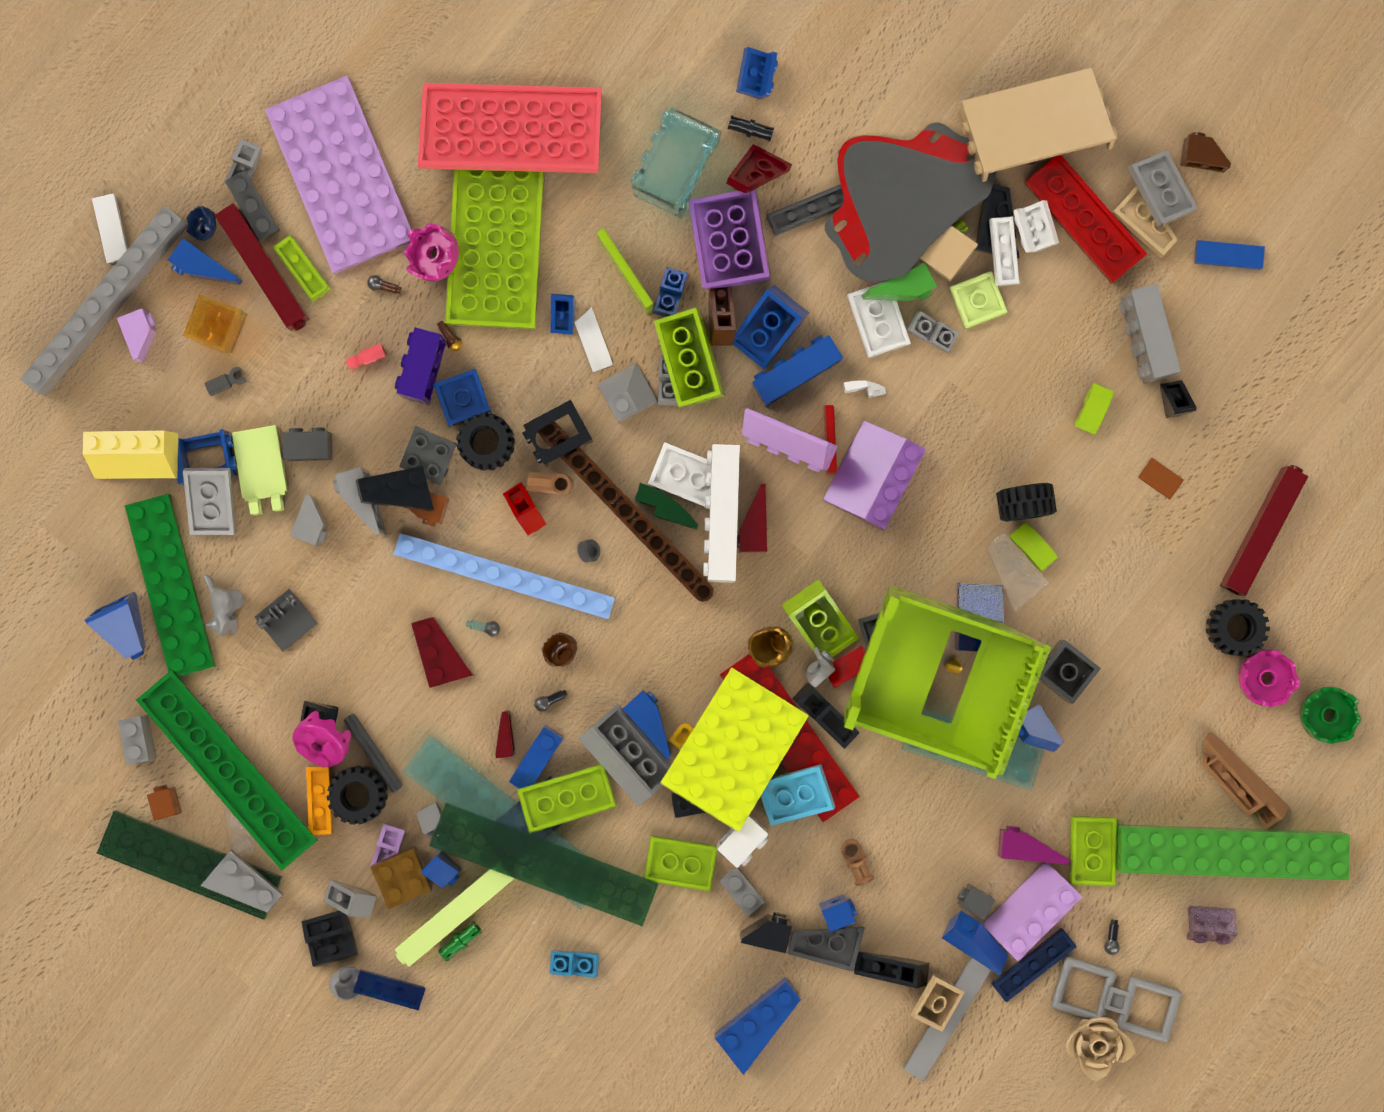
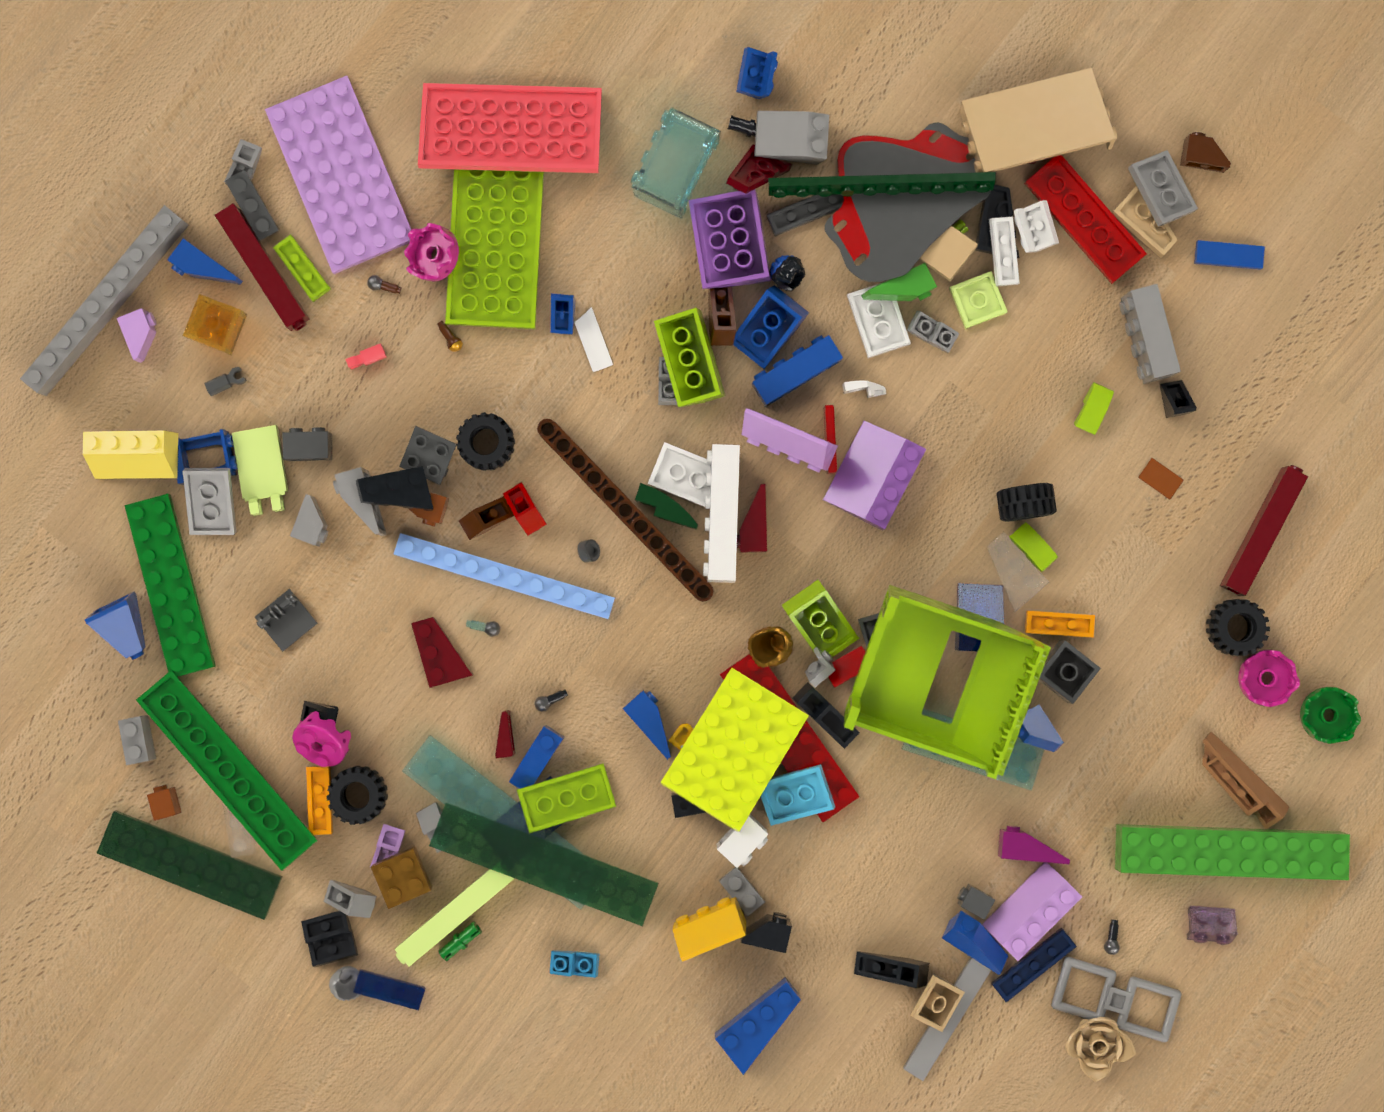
(110, 227): white tile -> none
(201, 223): dark blue hair -> none
(223, 604): light grey animal -> none
(243, 883): light grey wing -> none
(373, 753): dark grey axle -> none
(420, 365): dark purple brick -> none
(442, 870): blue slope -> none
(462, 397): blue plate -> none
(486, 517): none -> reddish brown slope
(548, 483): medium nougat piece -> none
(549, 455): black panel -> none
(559, 650): reddish brown hair -> none
(625, 271): lime tile -> none
(626, 755): light grey slope -> none
(627, 393): light grey slope -> none
(670, 292): blue slope -> none
(681, 863): lime tile -> none
(709, 928): none -> yellow slope
(787, 272): none -> black piece
(792, 136): none -> light grey slope
(826, 947): dark grey wing -> none
(838, 912): blue brick -> none
(857, 861): medium nougat connector -> none
(888, 184): none -> dark green plate
(954, 666): yellow rock -> none
(1059, 624): none -> light orange plate
(1093, 850): lime tile -> none

